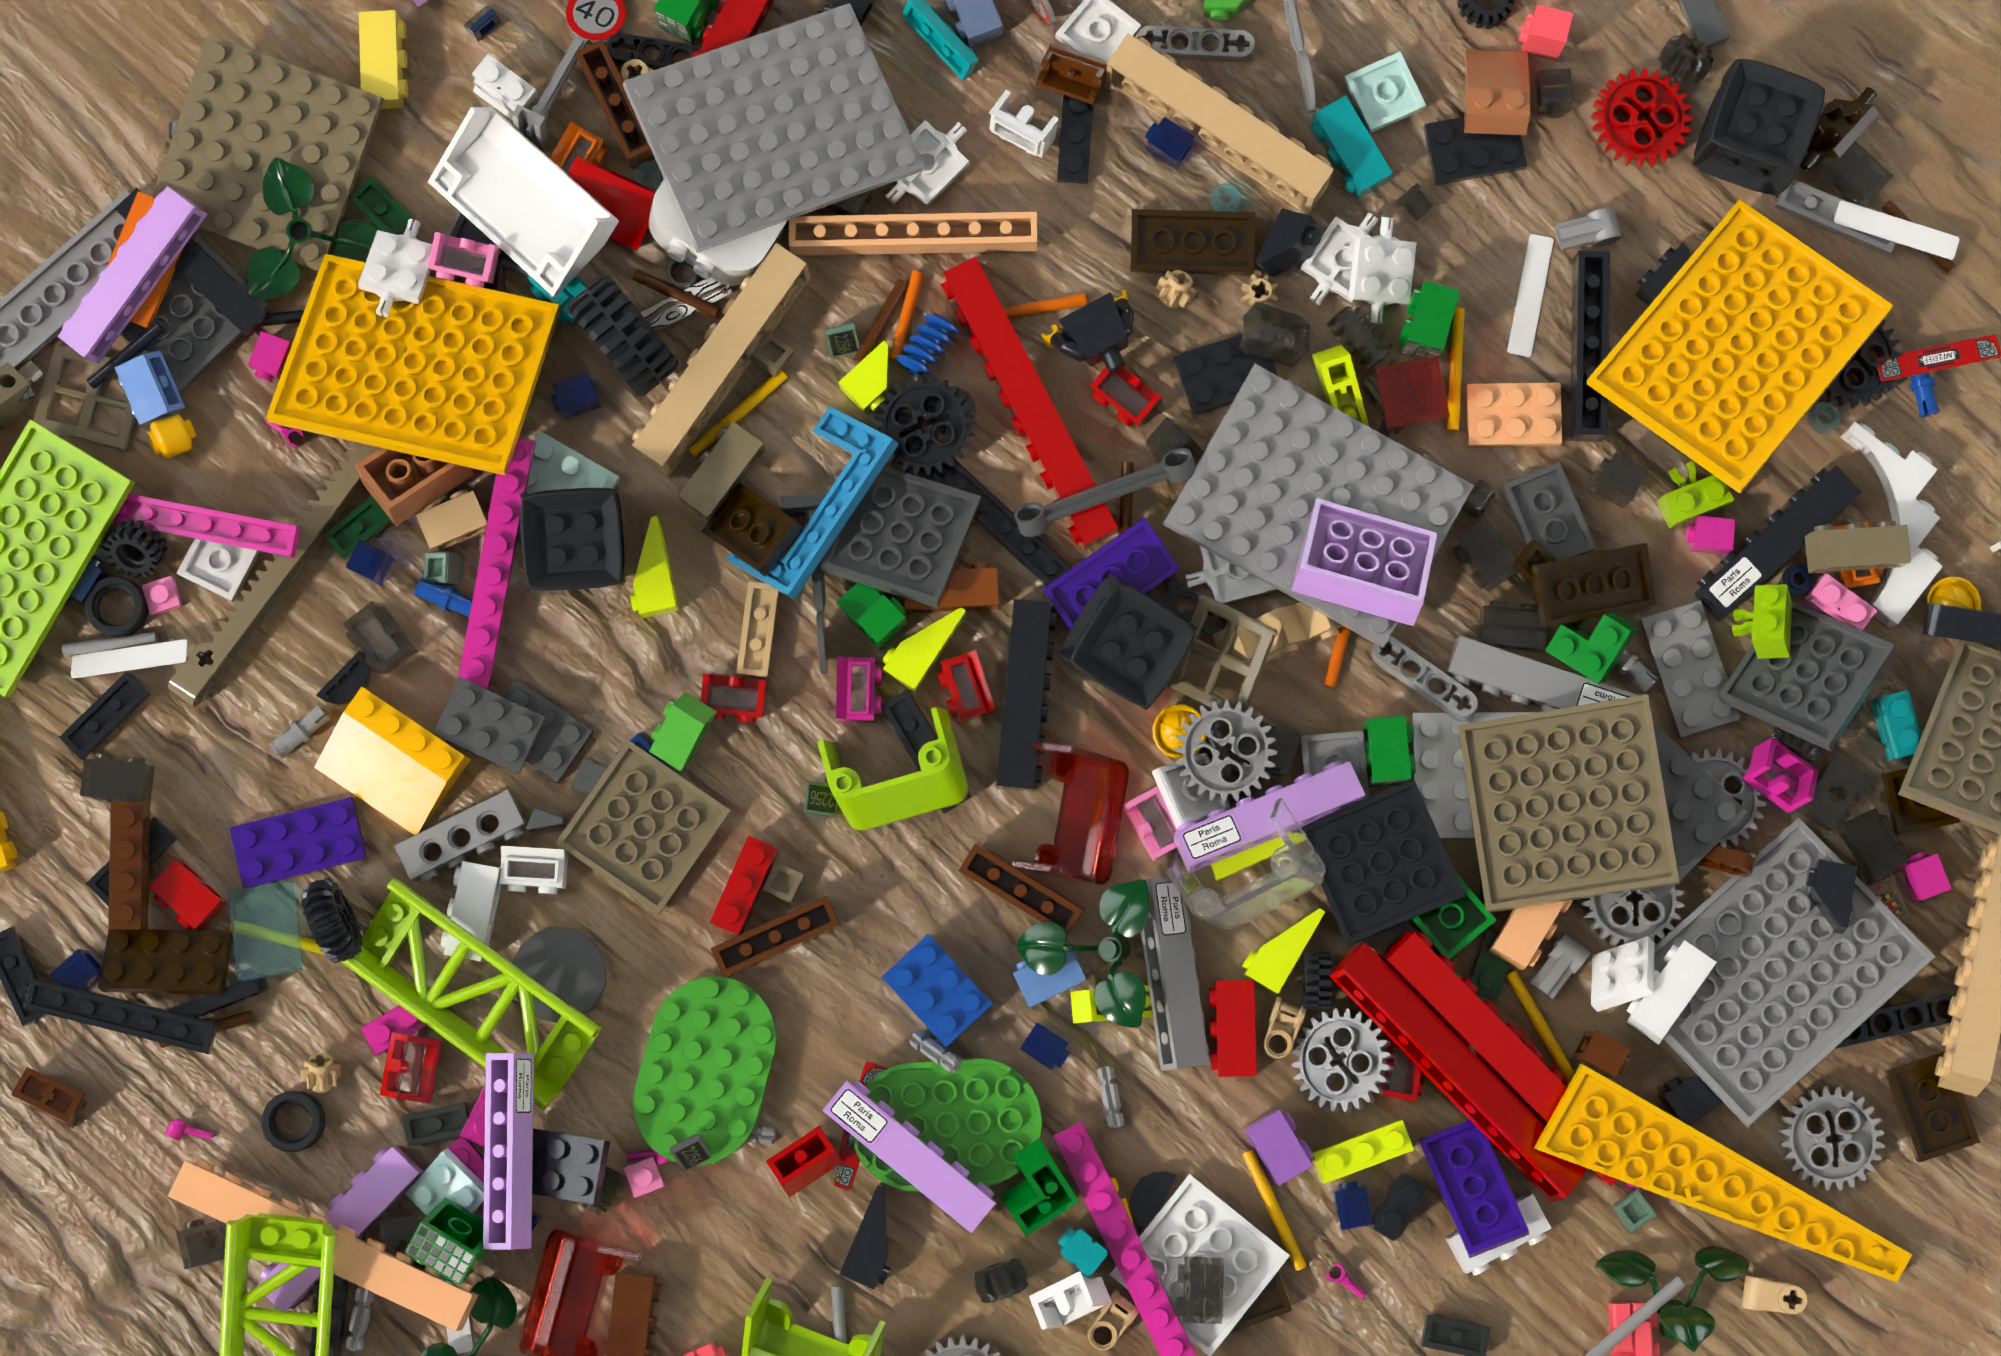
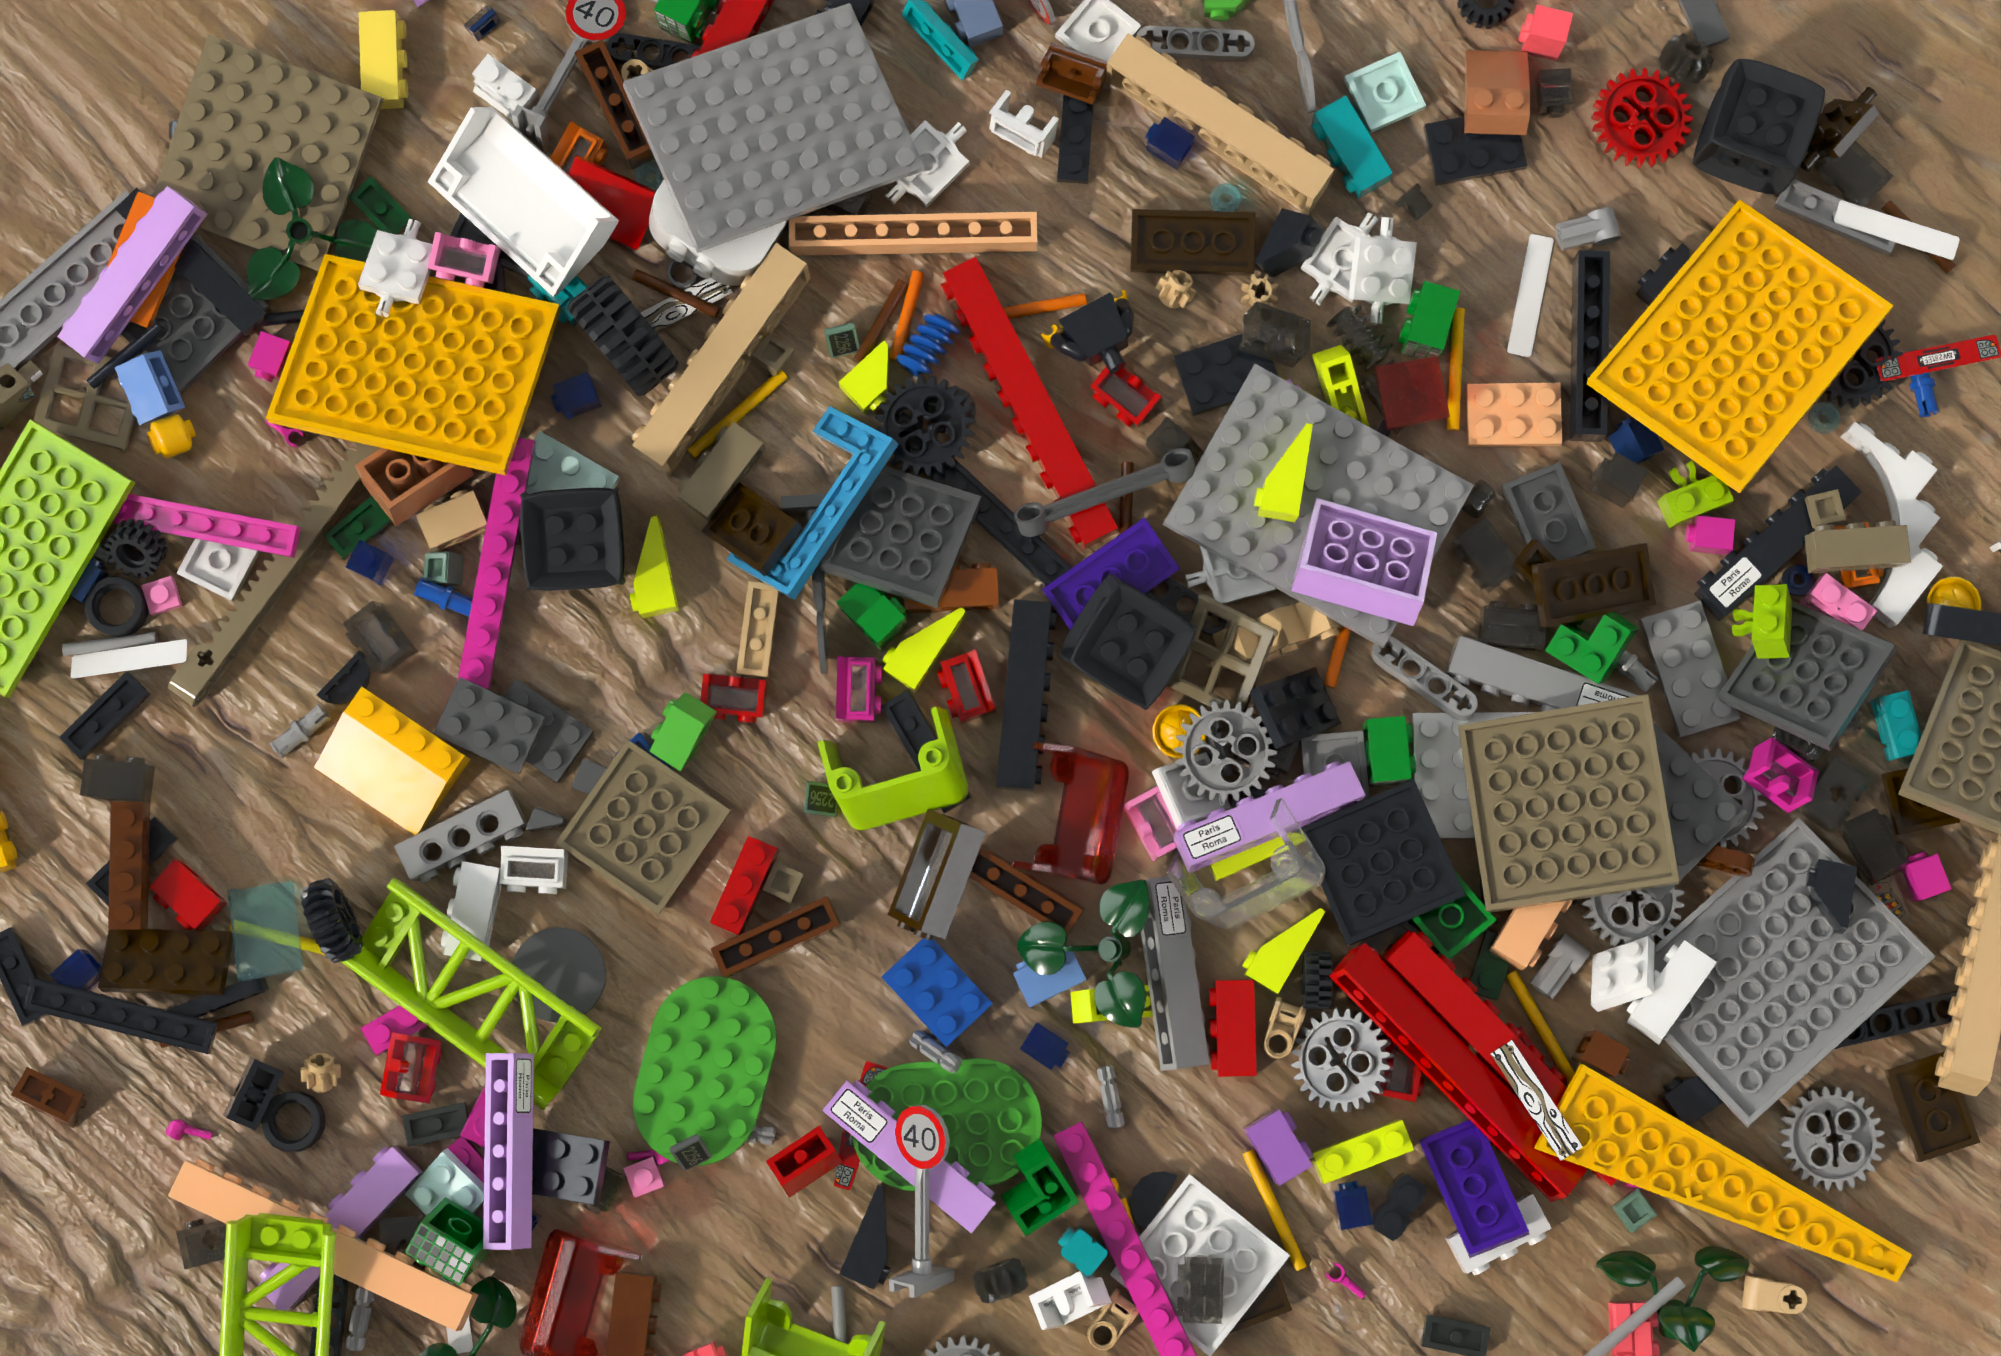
(253, 1093): none -> black brick
(298, 843): dark purple plate -> none
(924, 1144): none -> light grey piece
(935, 875): none -> window
(1283, 487): none -> neon yellow slope
(1295, 707): none -> black plate
(1536, 1100): none -> sticker
(1635, 441): none -> dark blue brick
(1825, 508): none -> dark tan plate

